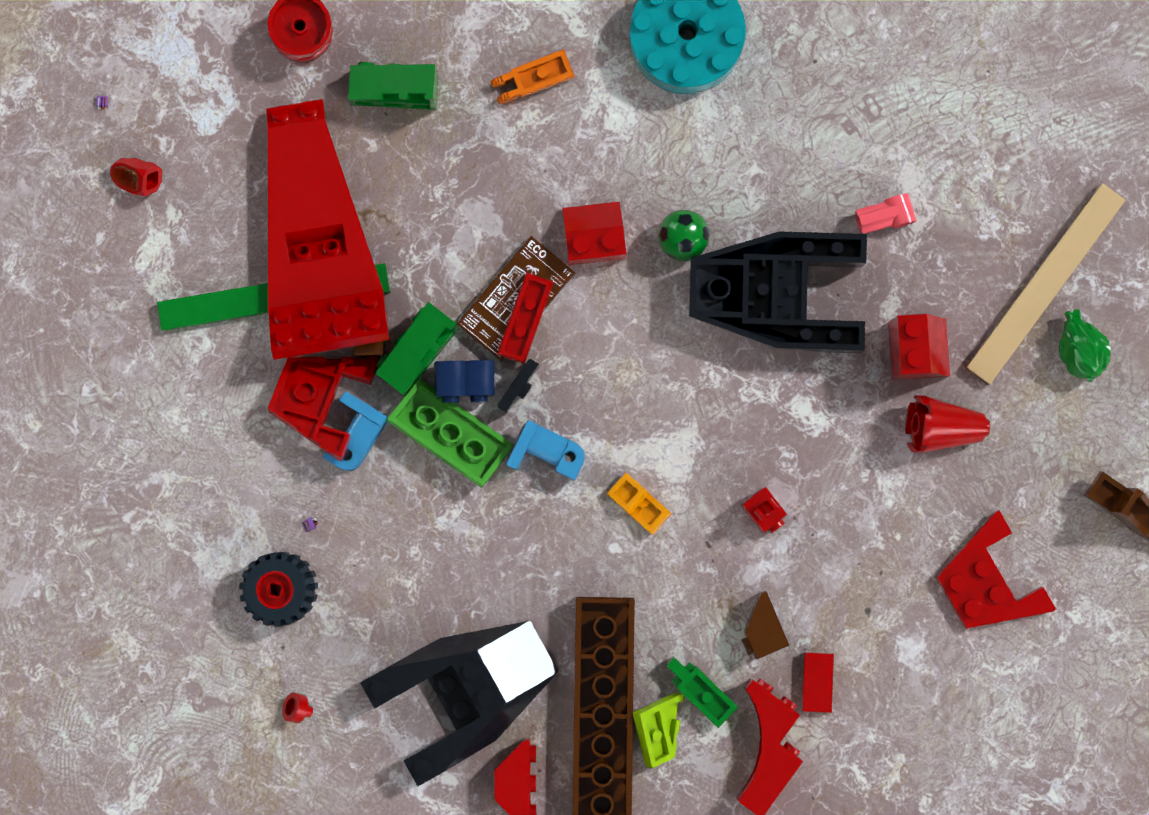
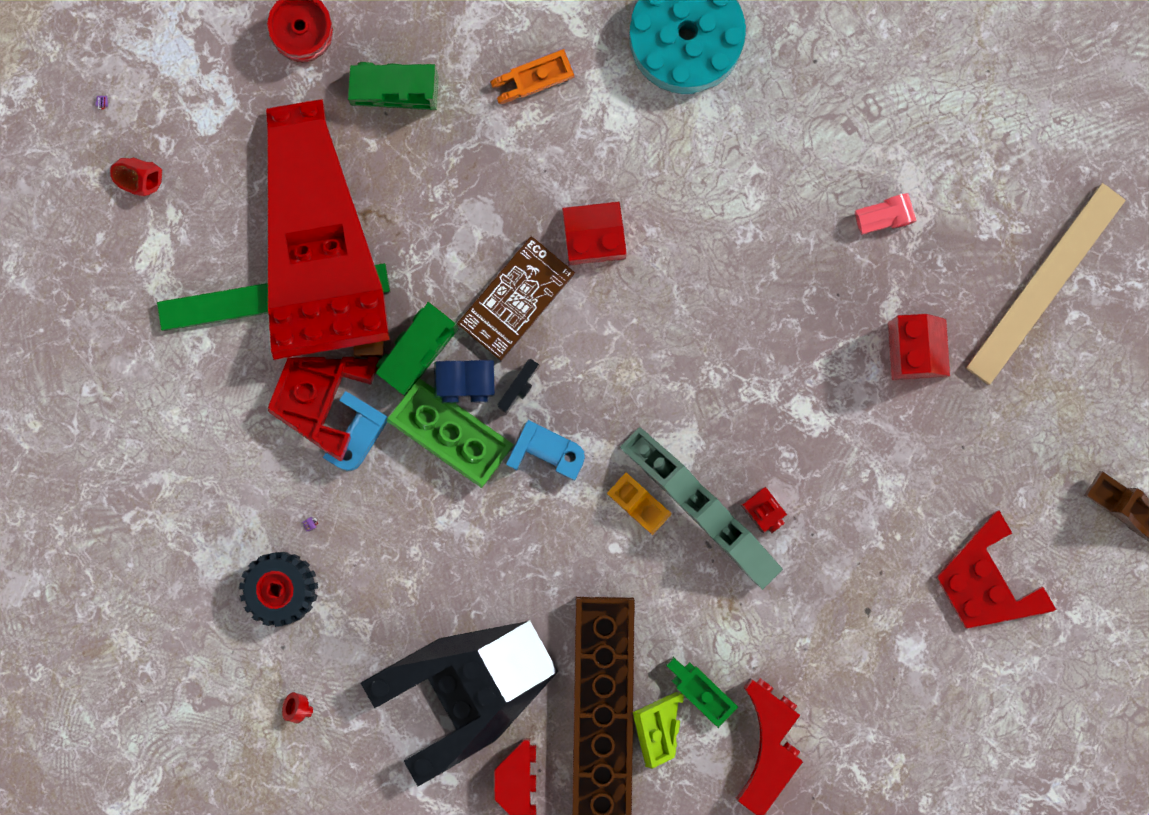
(525, 318): red tile -> none
(683, 235): green piece -> none
(702, 507): none -> sand green arch
(762, 290): black wedge -> none
(763, 629): reddish brown slope -> none
(817, 682): red tile -> none
(942, 425): red cone -> none
(1083, 347): green hair -> none

